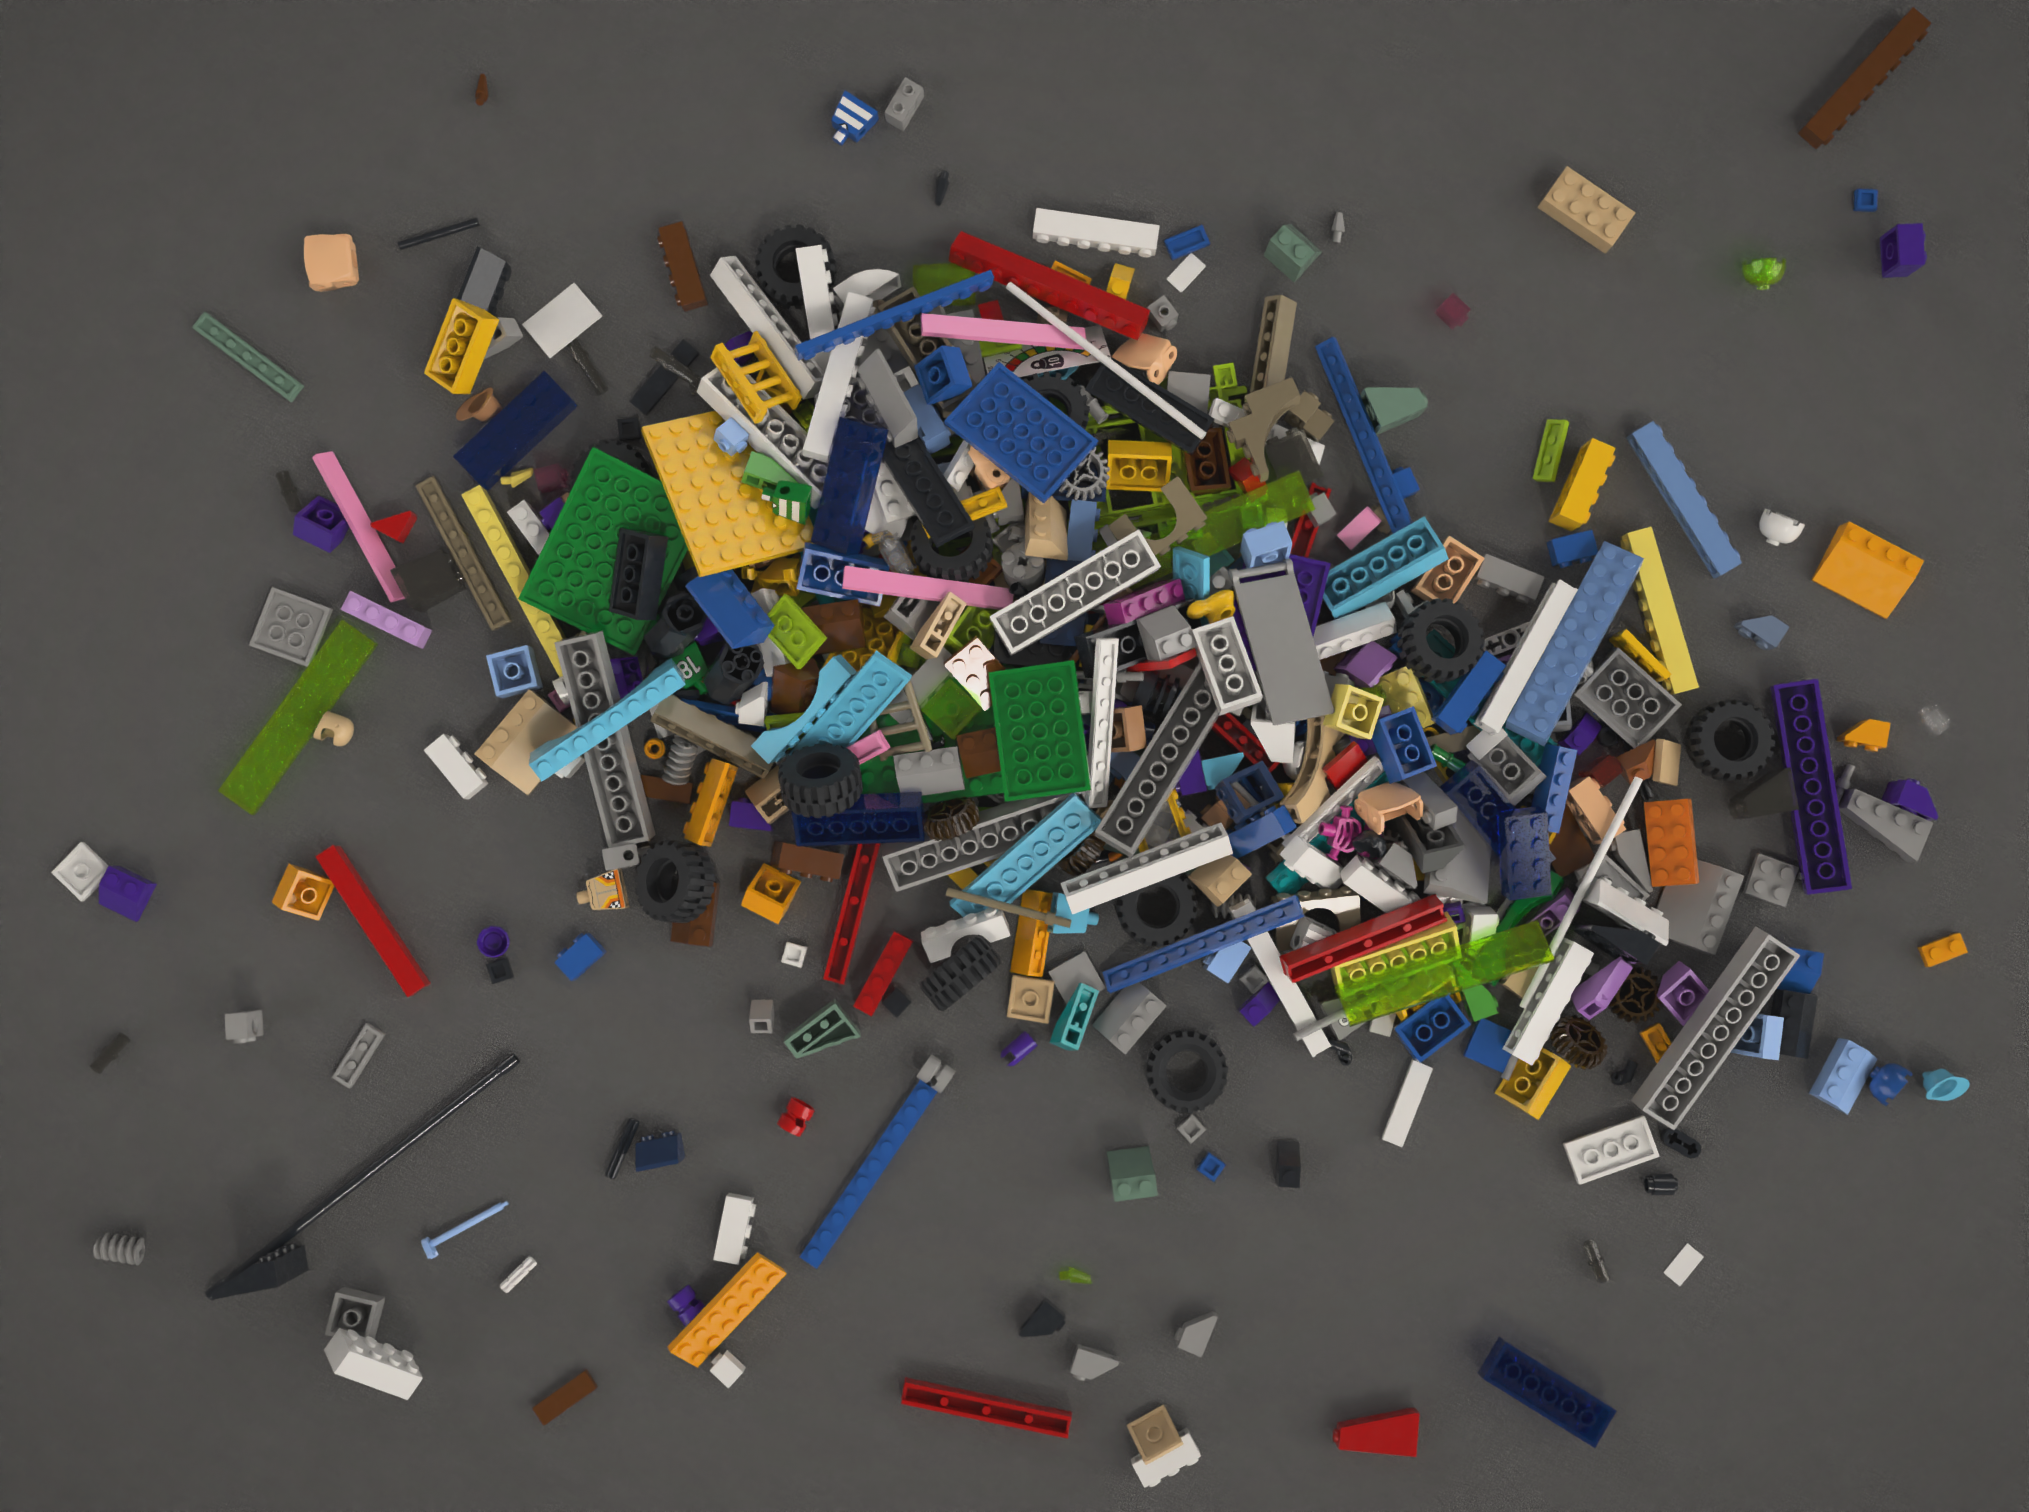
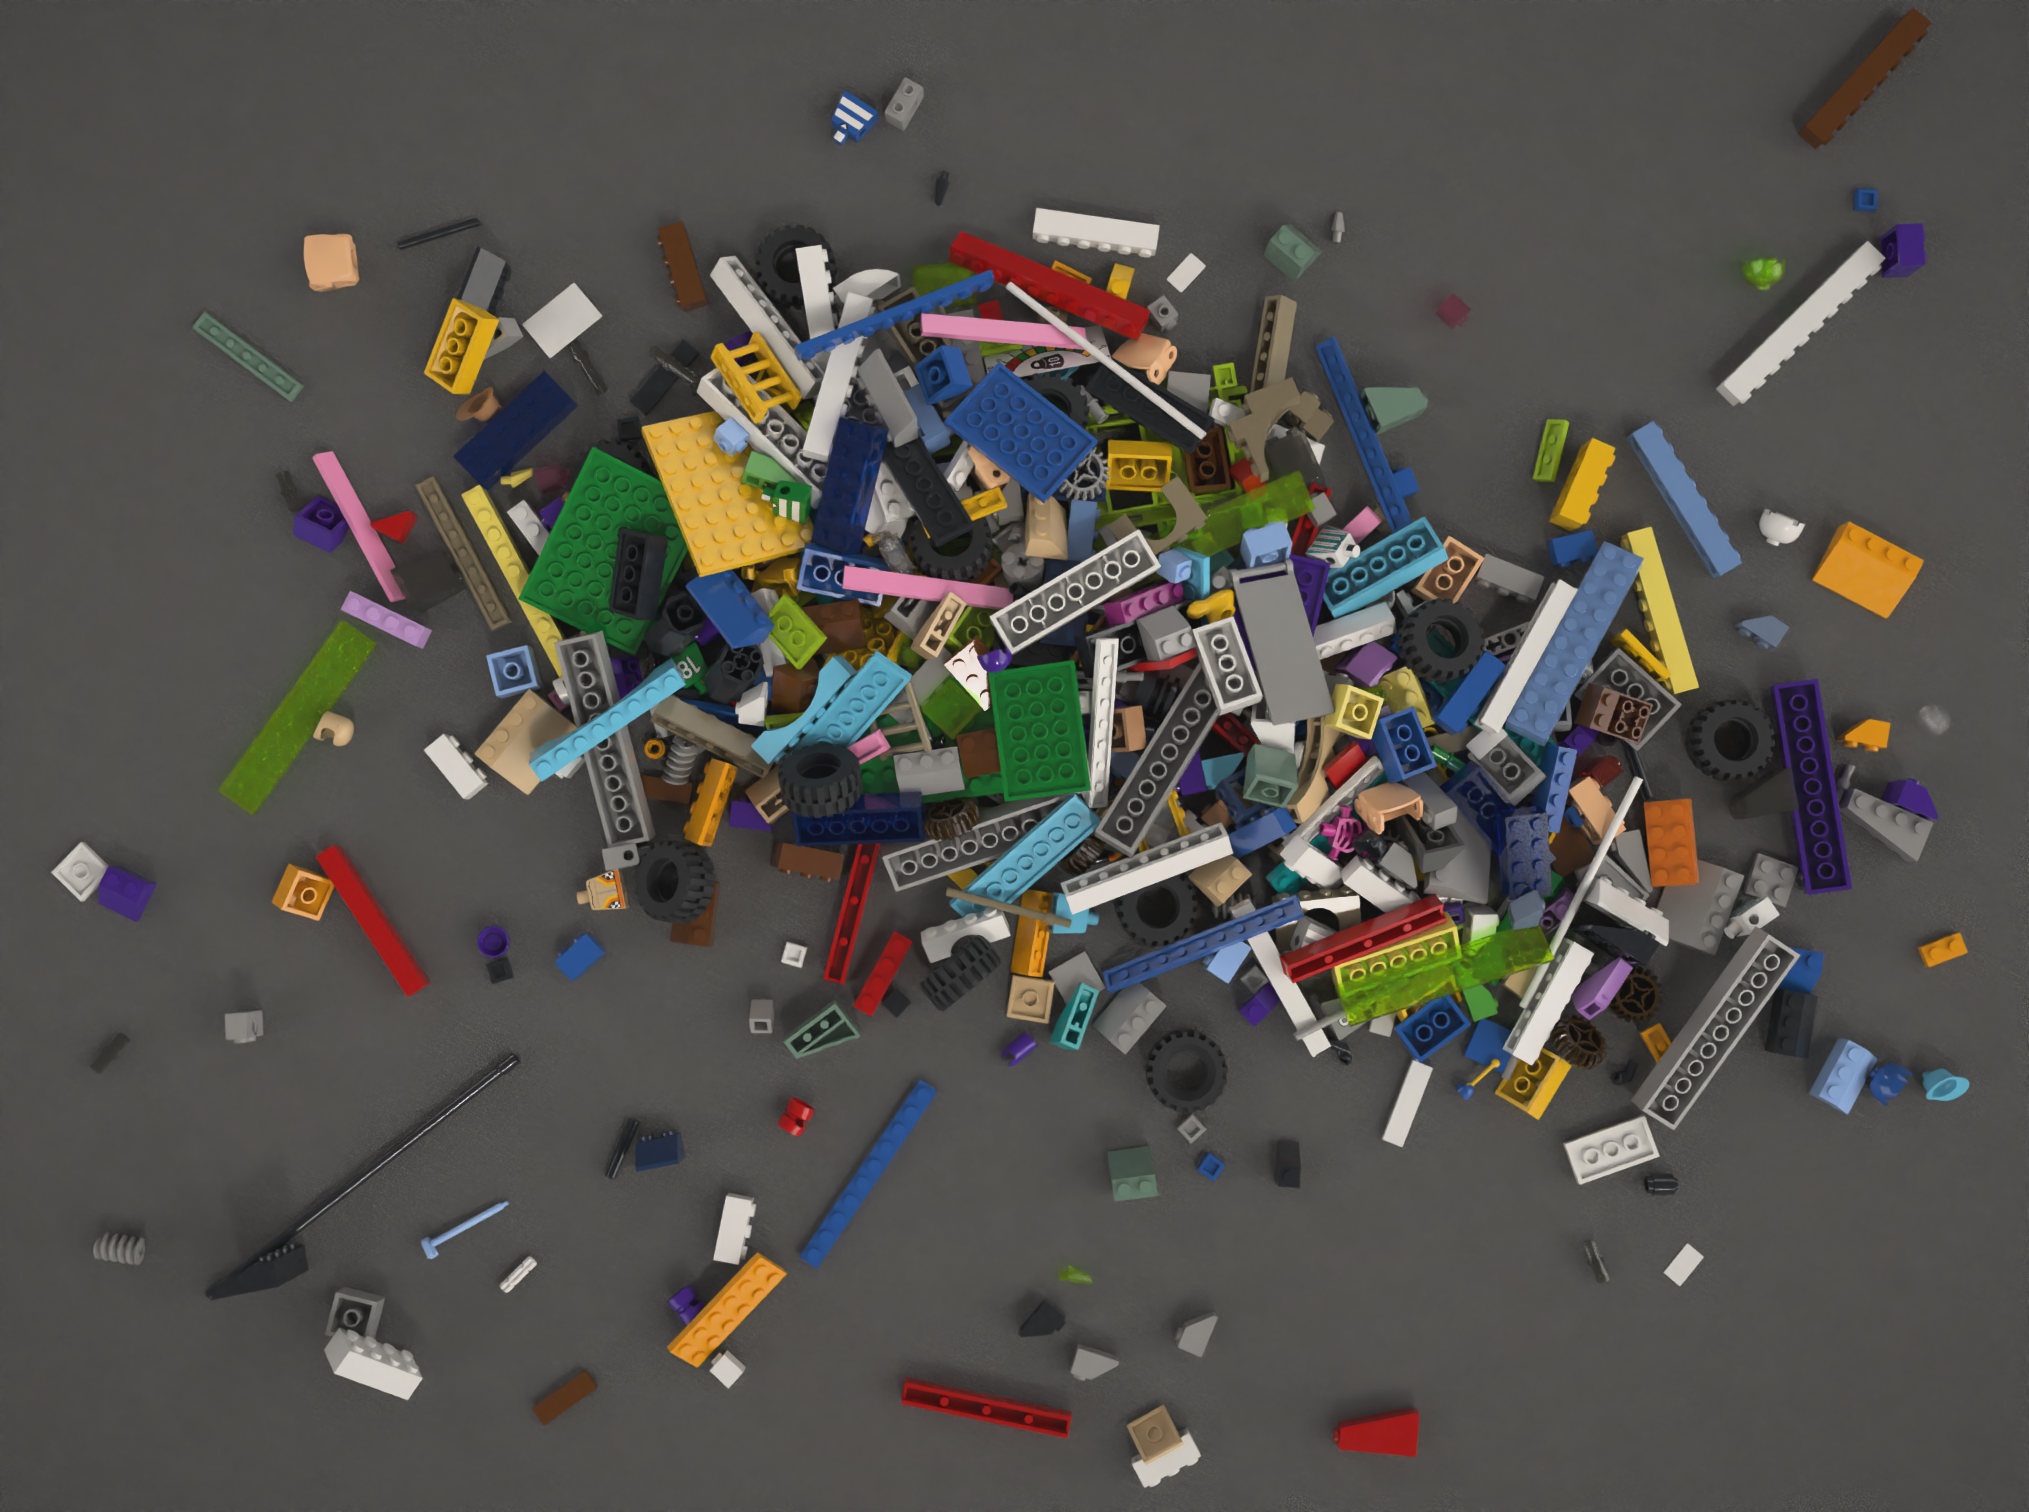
(290, 627): light grey plate -> none
(358, 1055): light grey tile -> none
(482, 90): reddish brown bar -> none
(770, 893): light orange slope -> none
(936, 1073): light grey wheel -> none
(995, 660): none -> dark purple hair
(1174, 566): none -> light blue brick
(1186, 242): blue tile -> none
(1270, 776): none -> sand green slope
(1333, 547): none -> white torso
(1466, 1089): none -> hinge
(1526, 910): none -> sand blue slope
(1547, 1392): clear blue brick -> none
(1573, 817): none -> blue tile
(1586, 210): tan brick -> none
(1613, 713): none -> reddish brown slope
(1638, 762): dark orange slope -> none
(1666, 762): tan tile -> none
(1678, 1147): black beam -> none
(1681, 992): medium lavender slope -> none
(1749, 915): none -> white torso
(1761, 1038): light blue brick -> none
(1800, 323): none -> white brick

